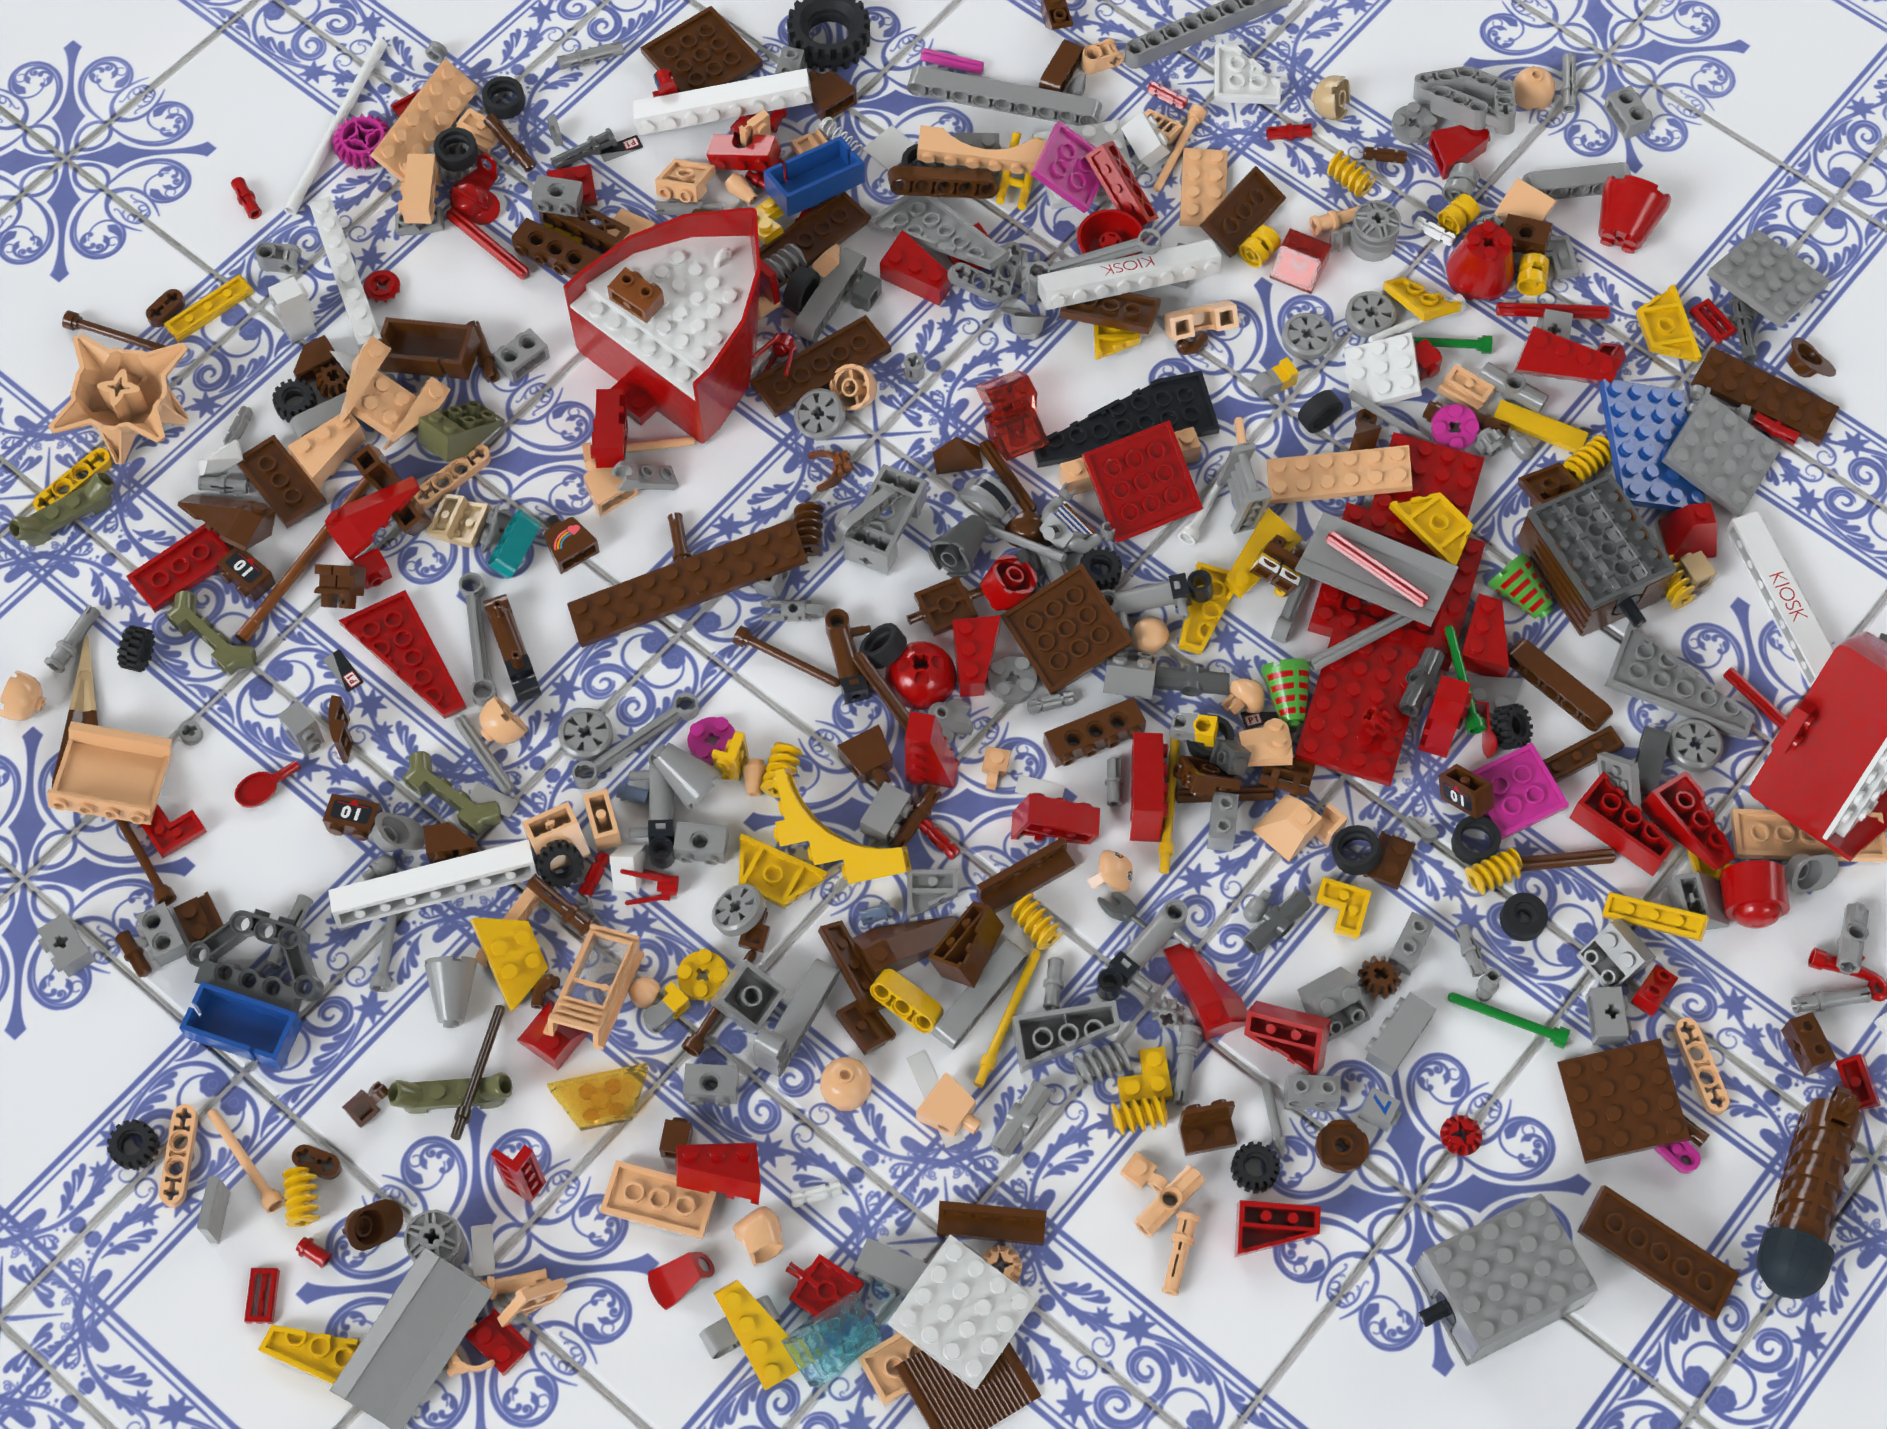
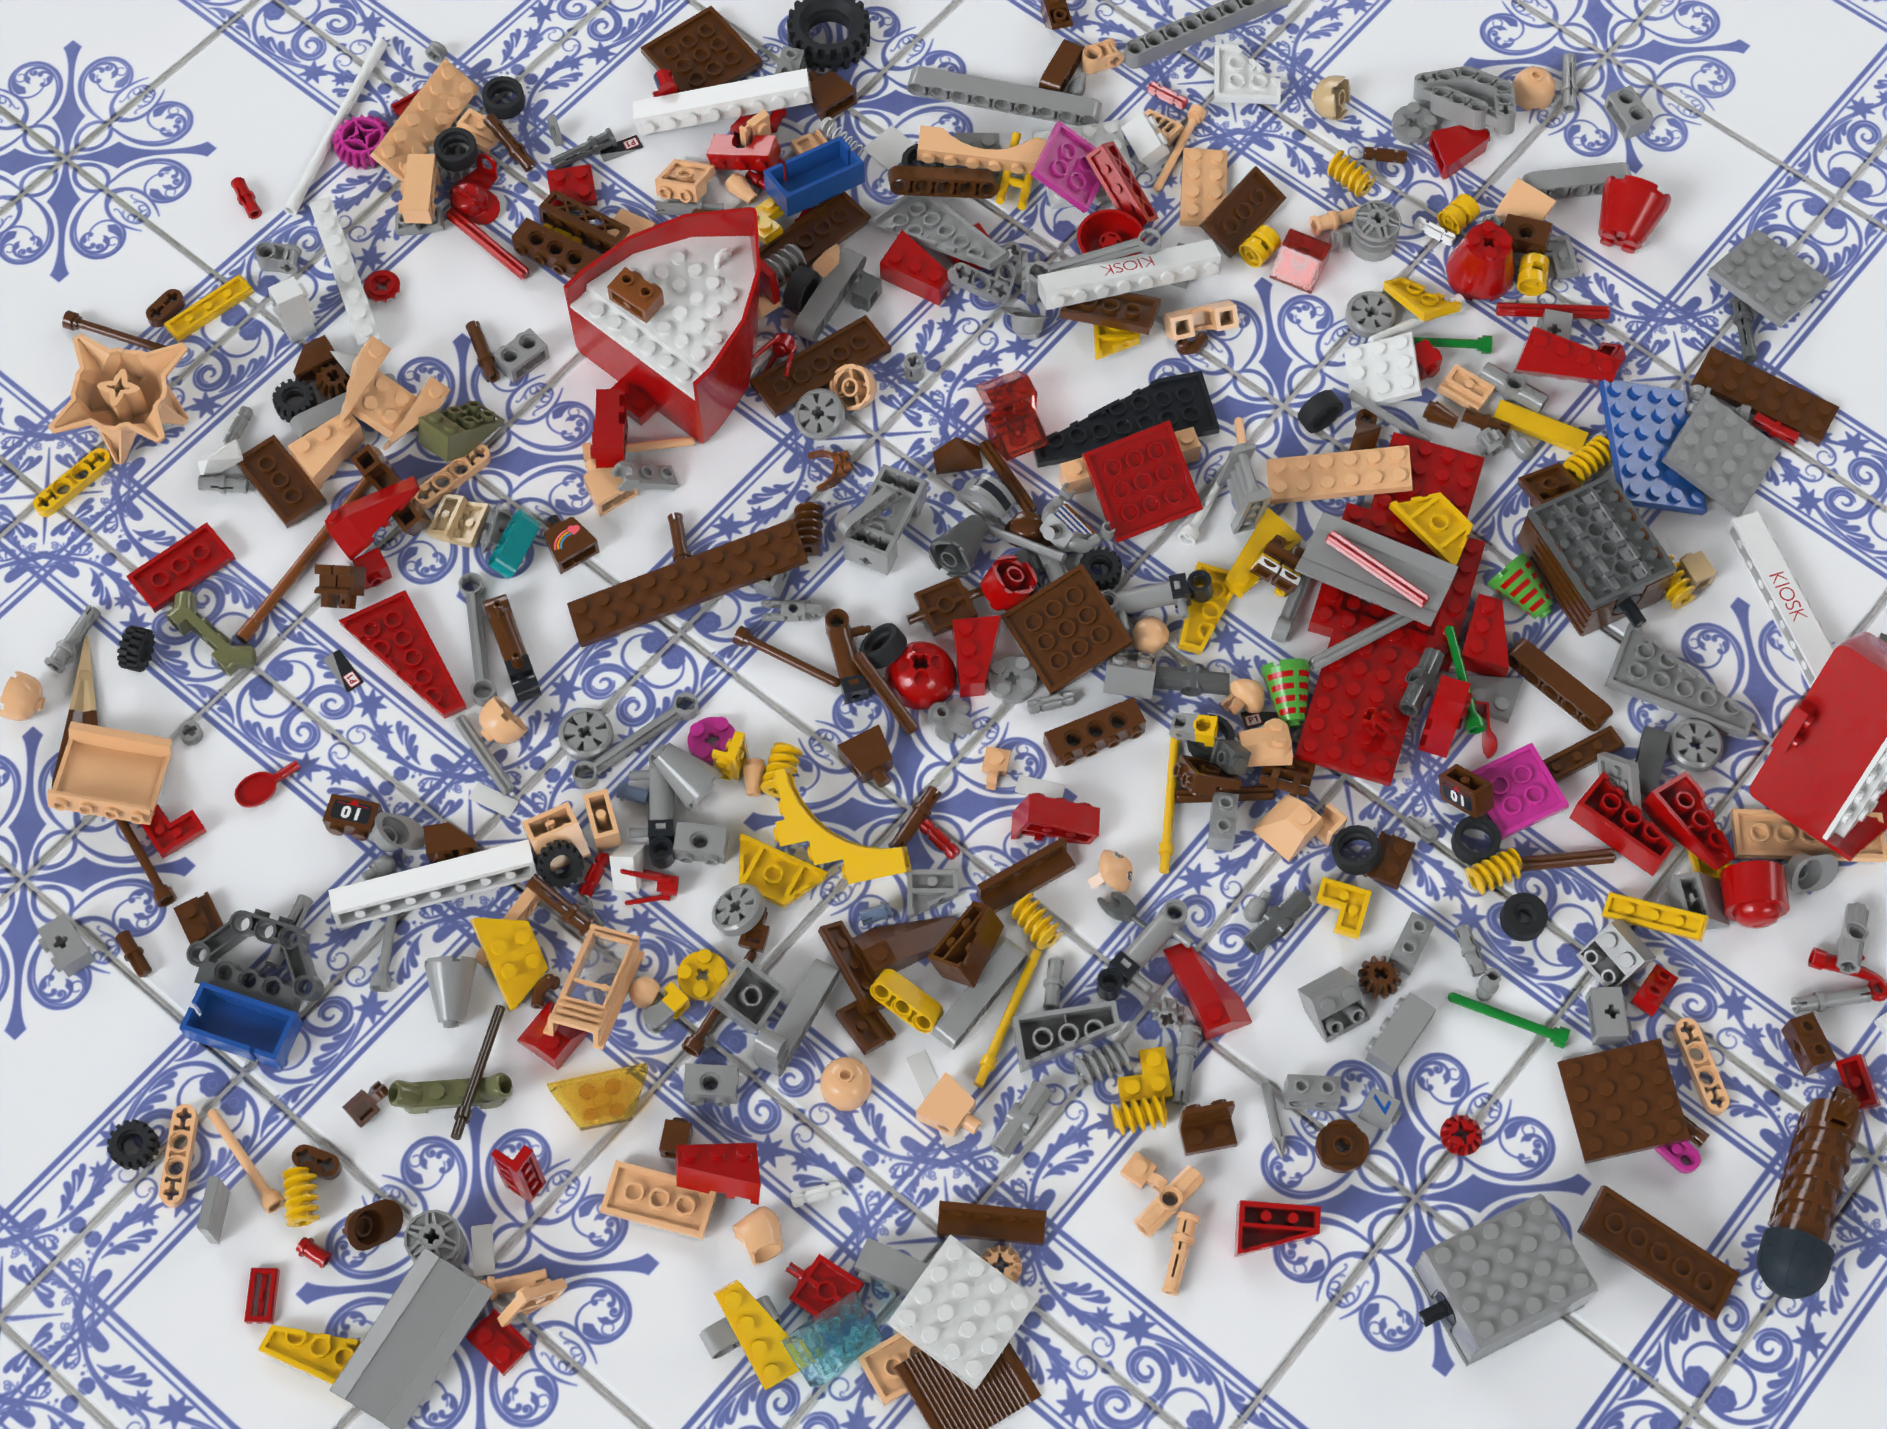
(38, 526): olive plate -> none
(165, 933): light grey brick -> none
(238, 521): reddish brown wedge -> none
(245, 573): reddish brown brick -> none
(301, 728): light grey brick -> none
(338, 725): reddish brown slope -> none
(429, 348): reddish brown piece -> none
(456, 1366): light nougat helmet -> none
(471, 815): olive plate -> none
(557, 195): light grey brick -> none
(581, 57): light grey pin -> none
(677, 1277): red piece -> none
(885, 813): light grey brick -> none
(927, 753): red wedge -> none
(952, 61): dark pink axle -> none
(1114, 782): light grey axle -> none
(1148, 786): red wedge -> none
(1259, 1152): black tyre -> none
(1275, 379): leg -> none
(1289, 132): red pin -> none
(1291, 1033): red wedge -> none
(1310, 347): light grey wheel -> none
(1454, 413): dark pink plate -> none
(1461, 180): light grey wheel -> none
(1511, 726): black tyre -> none
(1667, 327): yellow wing -> none
(1690, 531): red slope -> none
(1710, 323): red tile -> none
(1755, 697): red axle -> none
(1807, 361): reddish brown piece -> none

